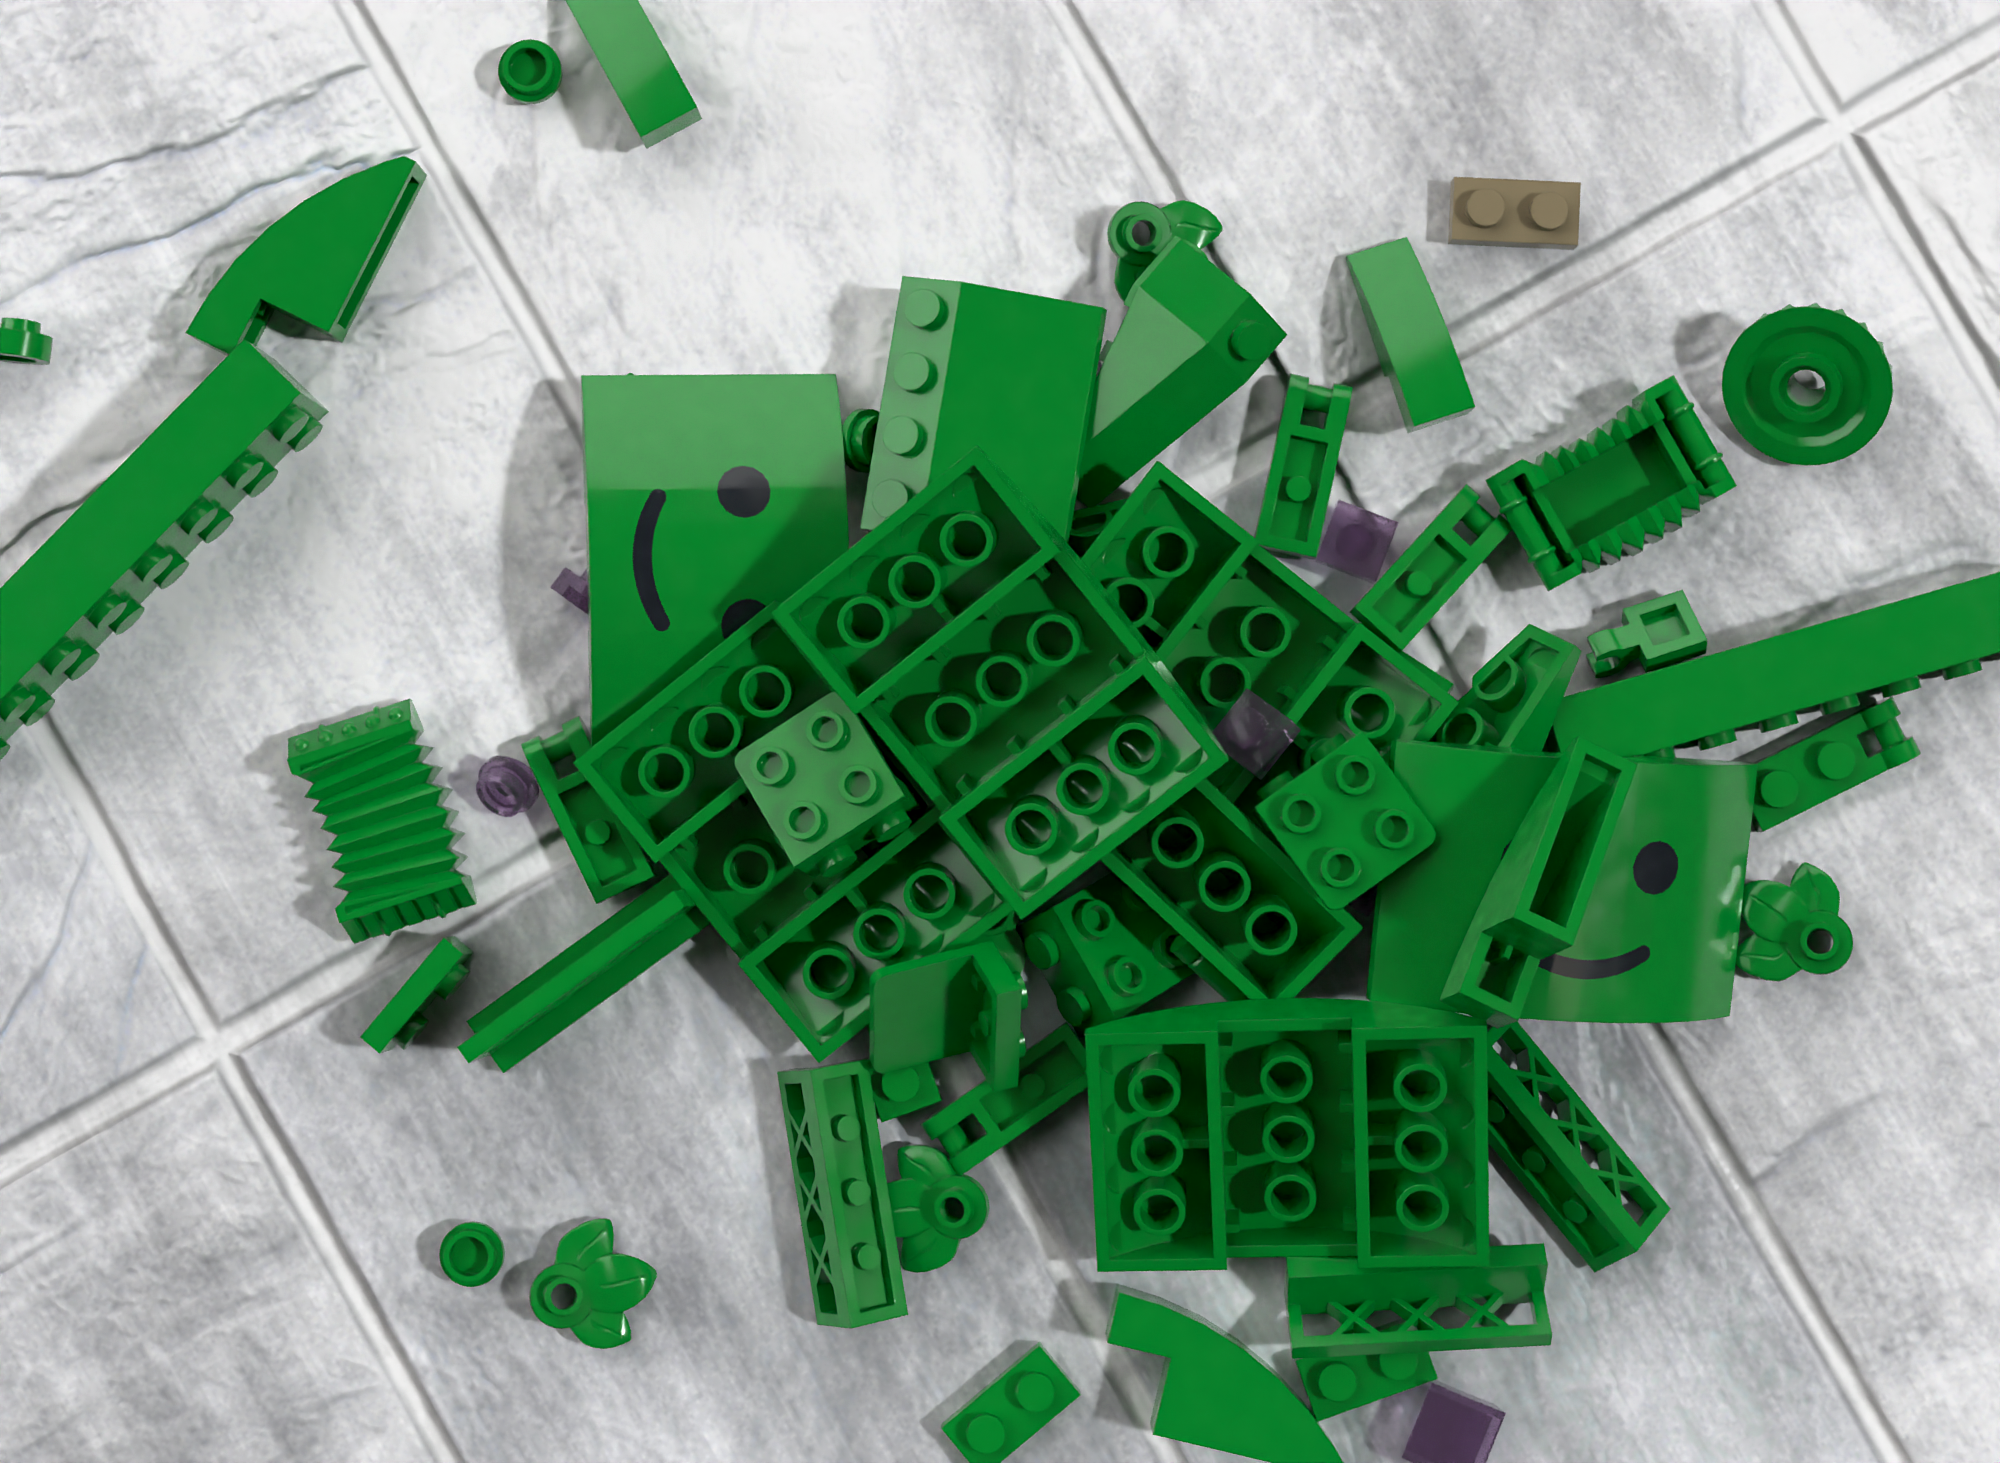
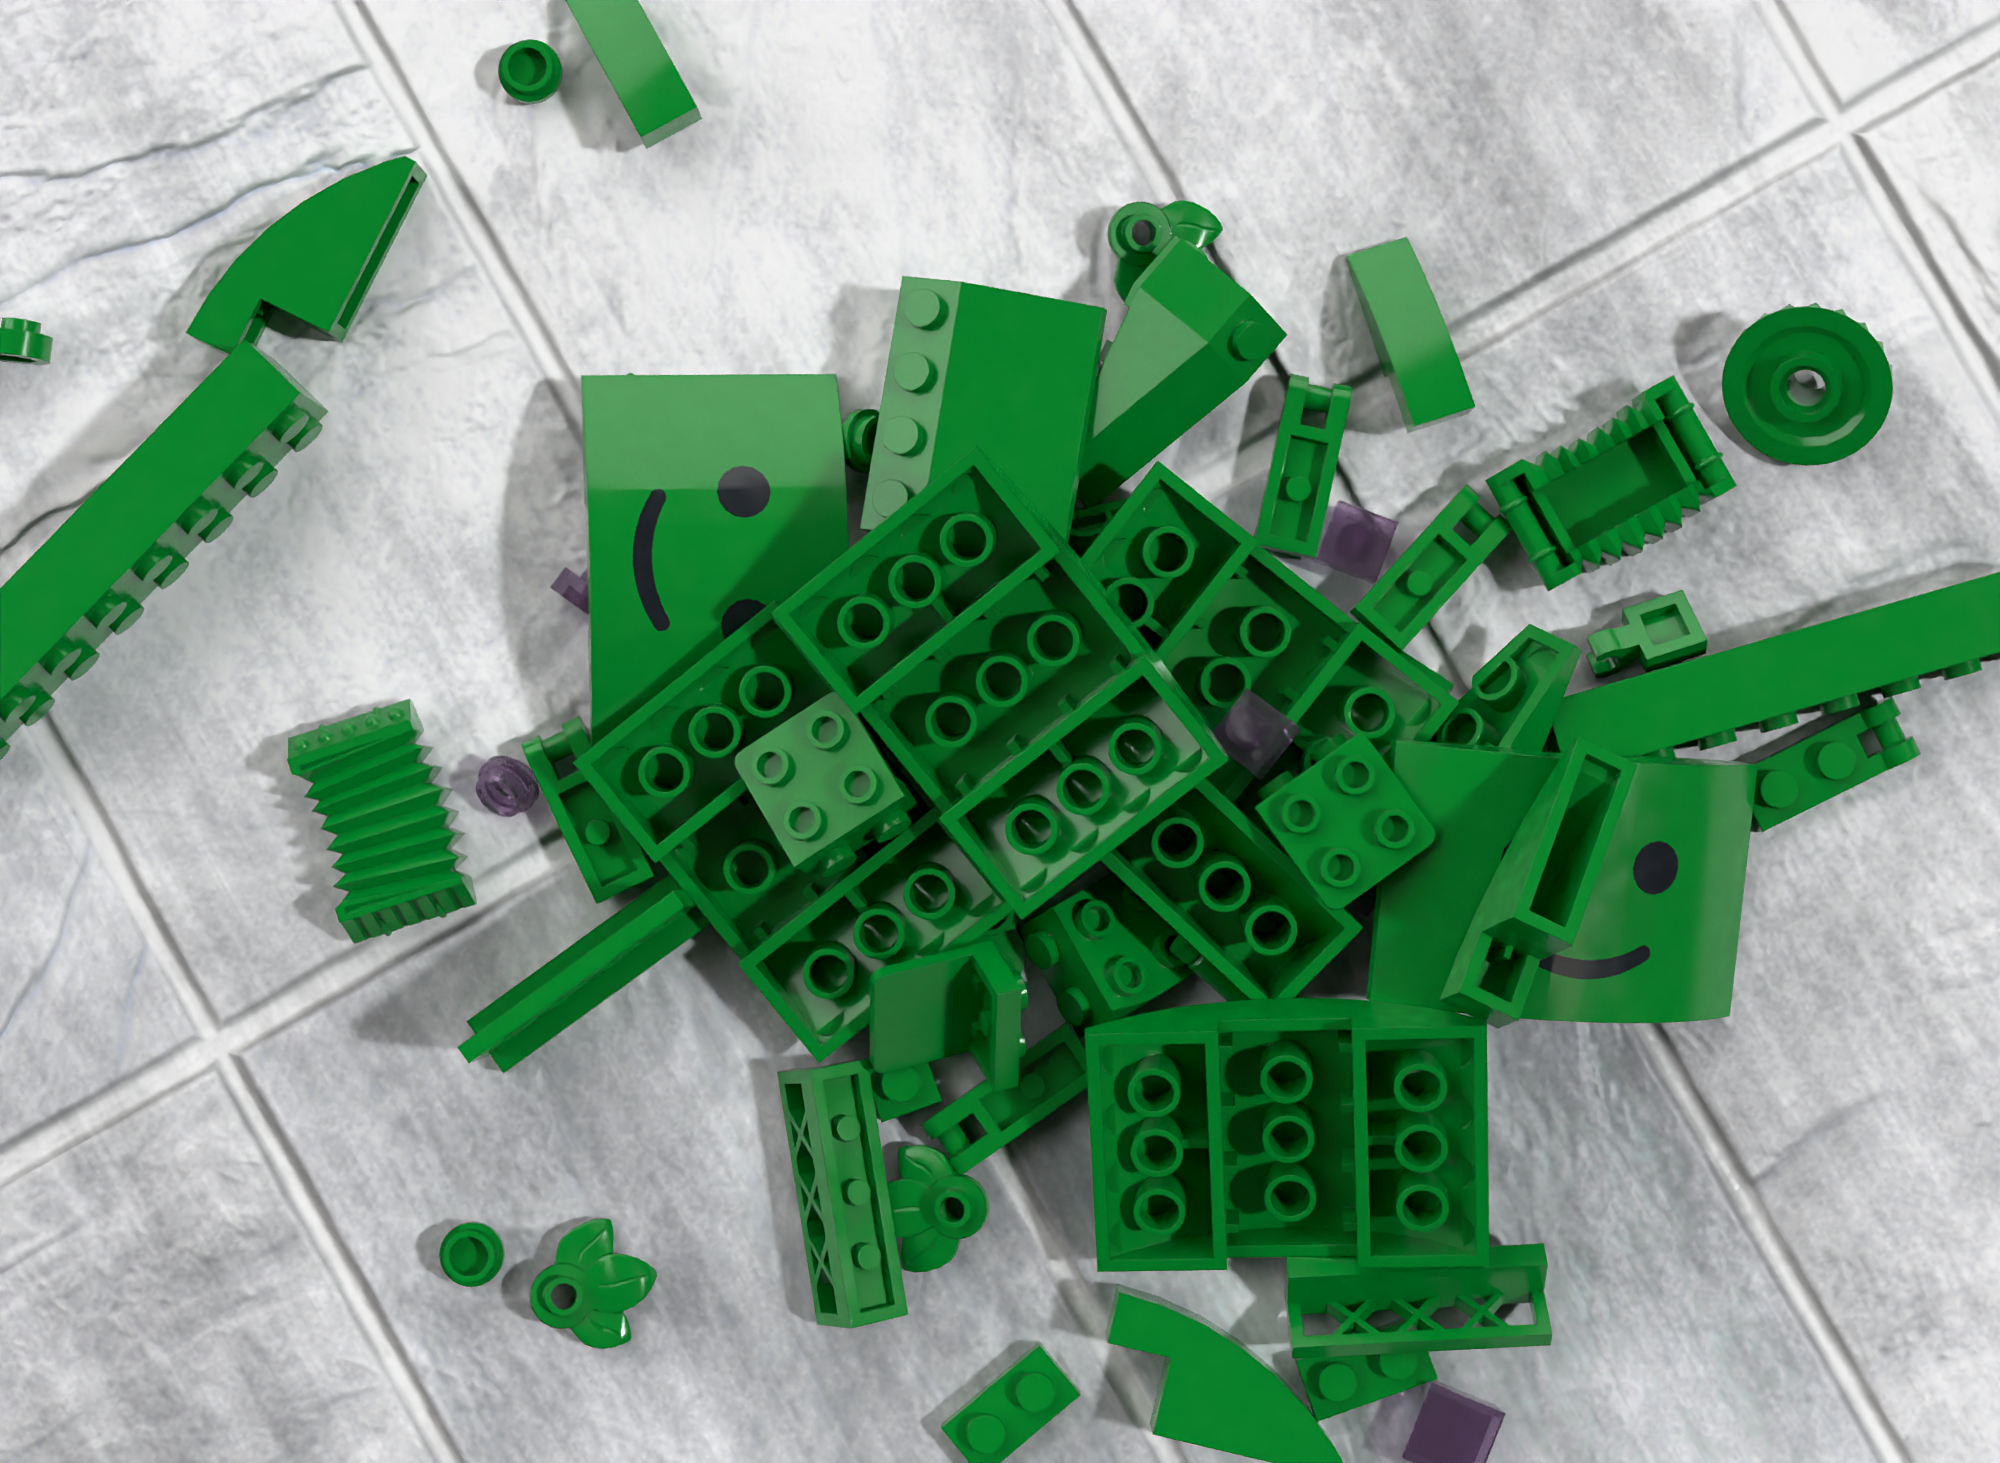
(402, 1017): green plate -> none
(1514, 213): dark tan plate -> none
(1549, 1160): green fence -> none
(1784, 920): green plate -> none

